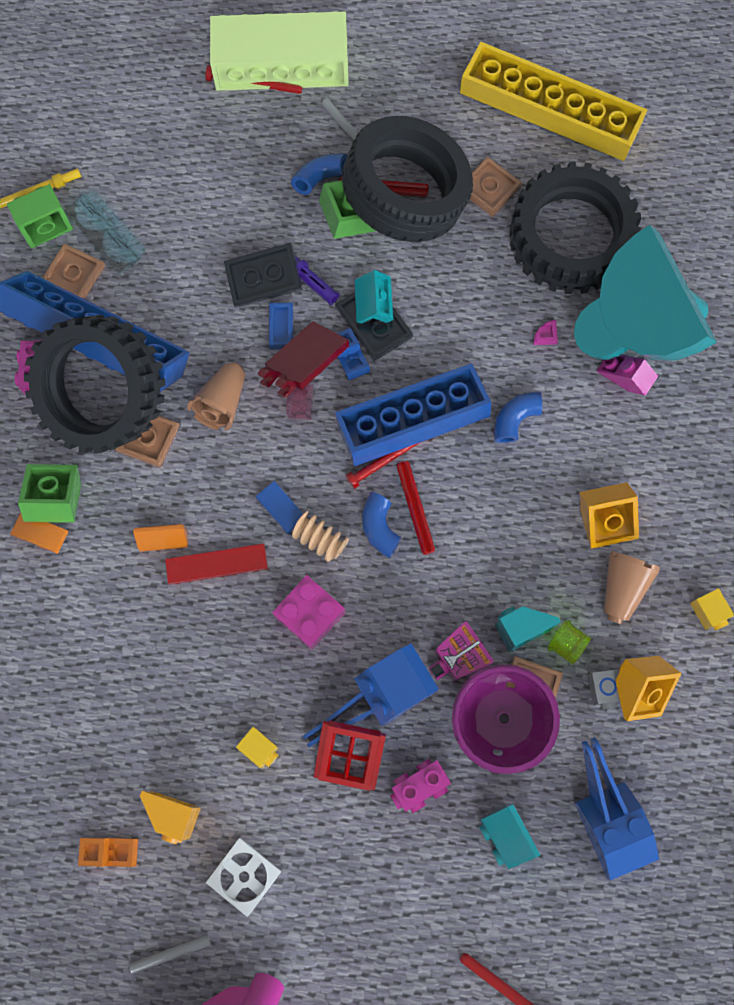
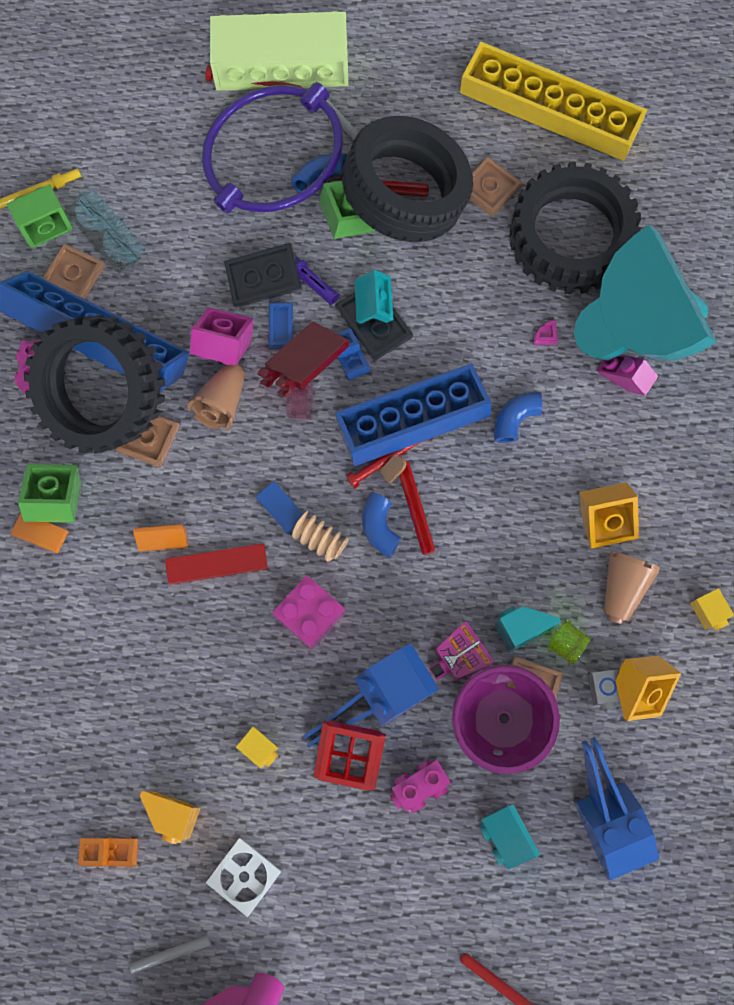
(221, 336): none -> dark pink brick
(312, 100): none -> dark purple piece
(393, 468): none -> medium nougat piece

